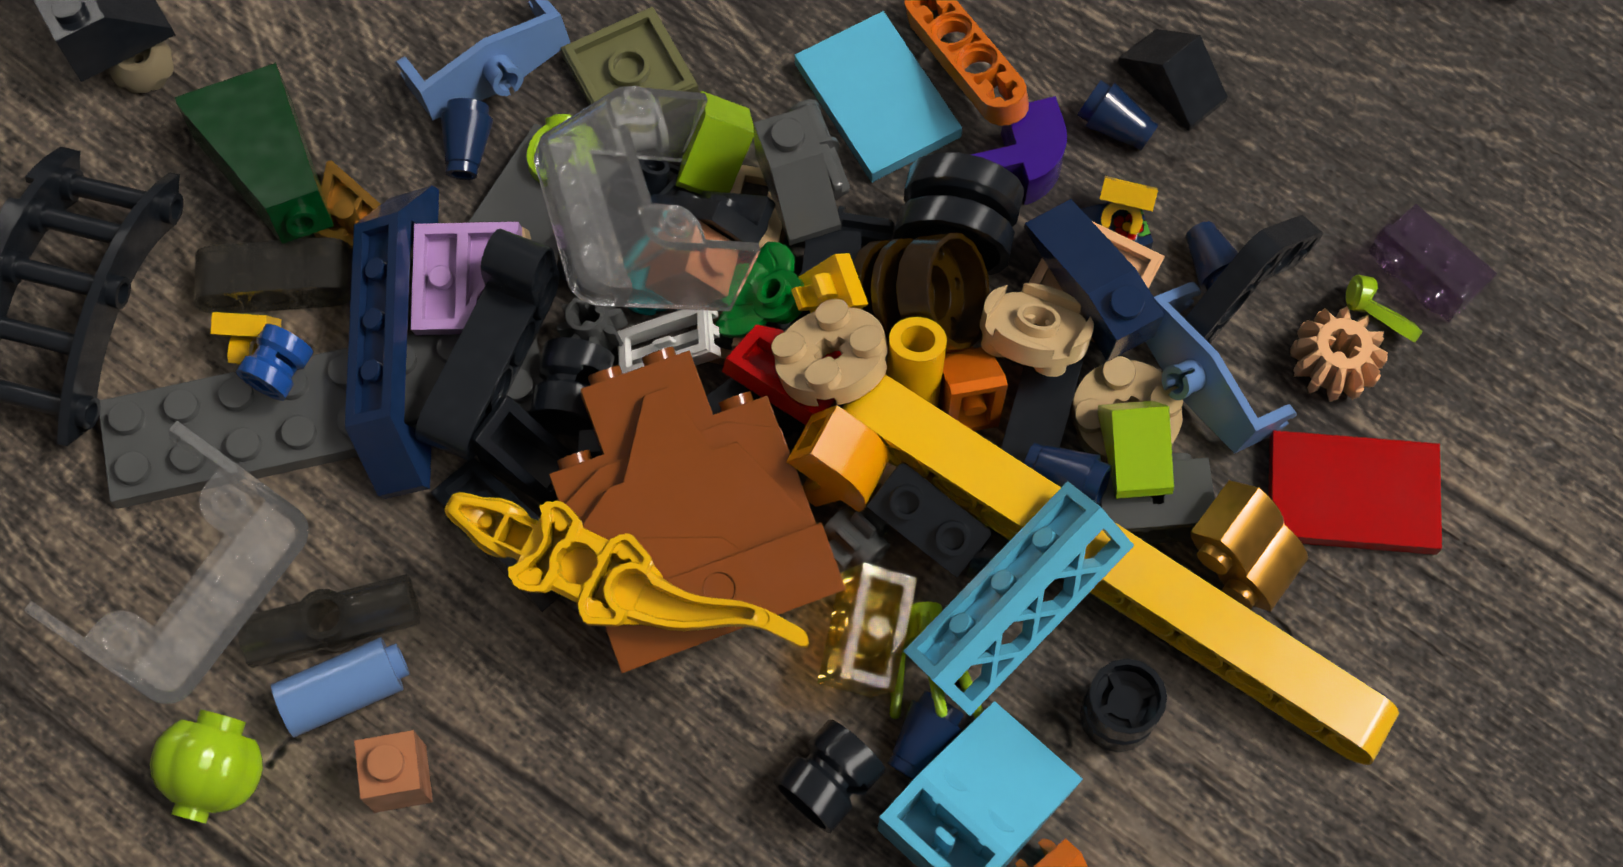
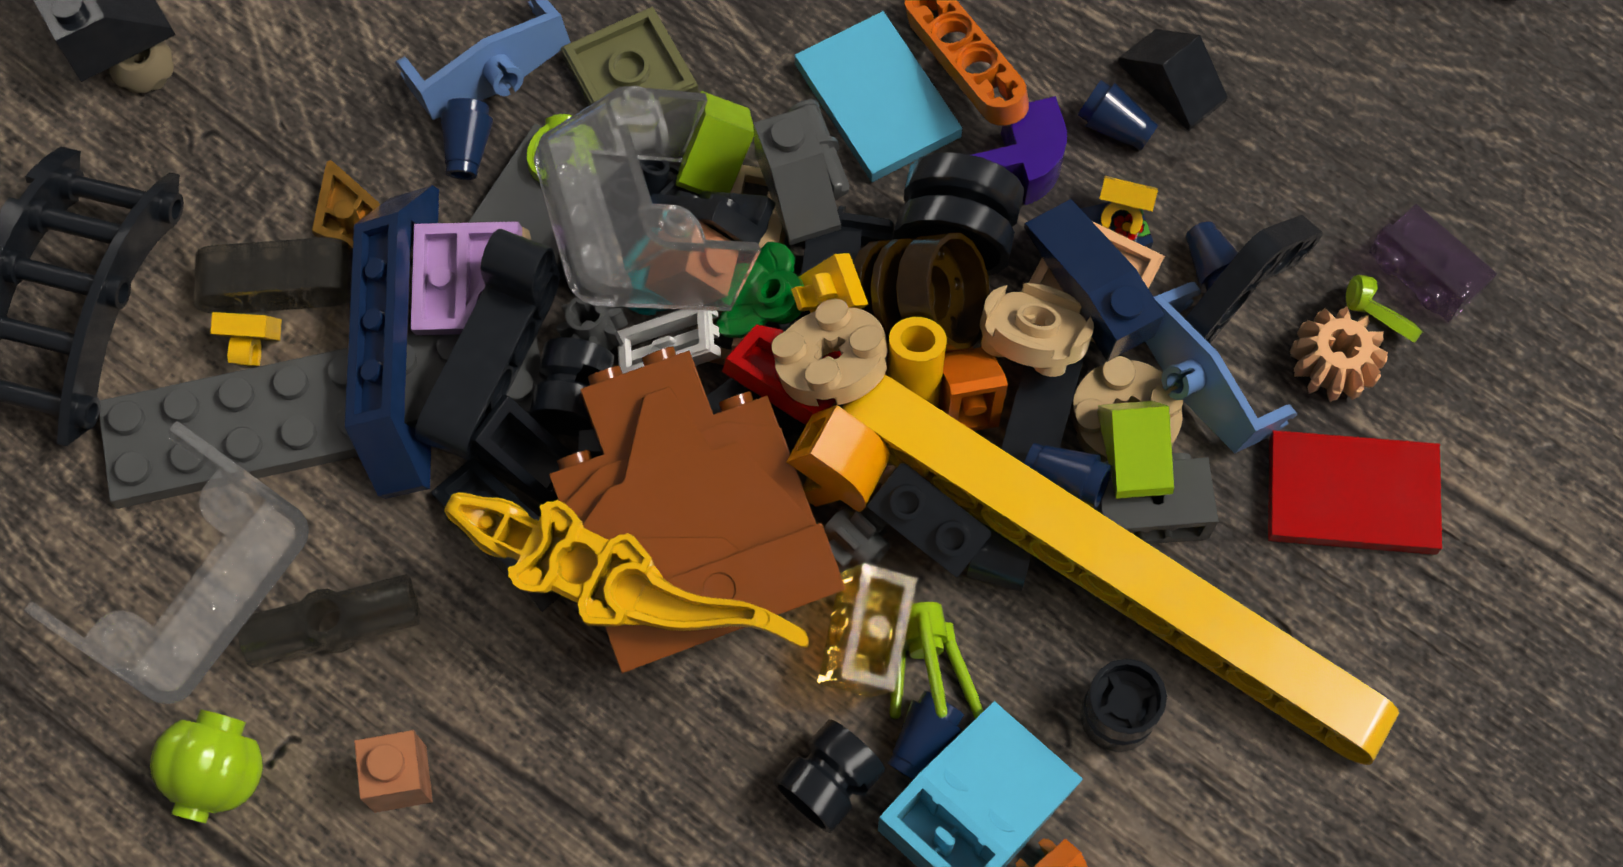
(259, 146): dark green slope -> none
(274, 362): blue wheel -> none
(339, 686): medium blue brick -> none
(1013, 591): medium azure fence -> none
(1248, 546): pearl gold brick -> none

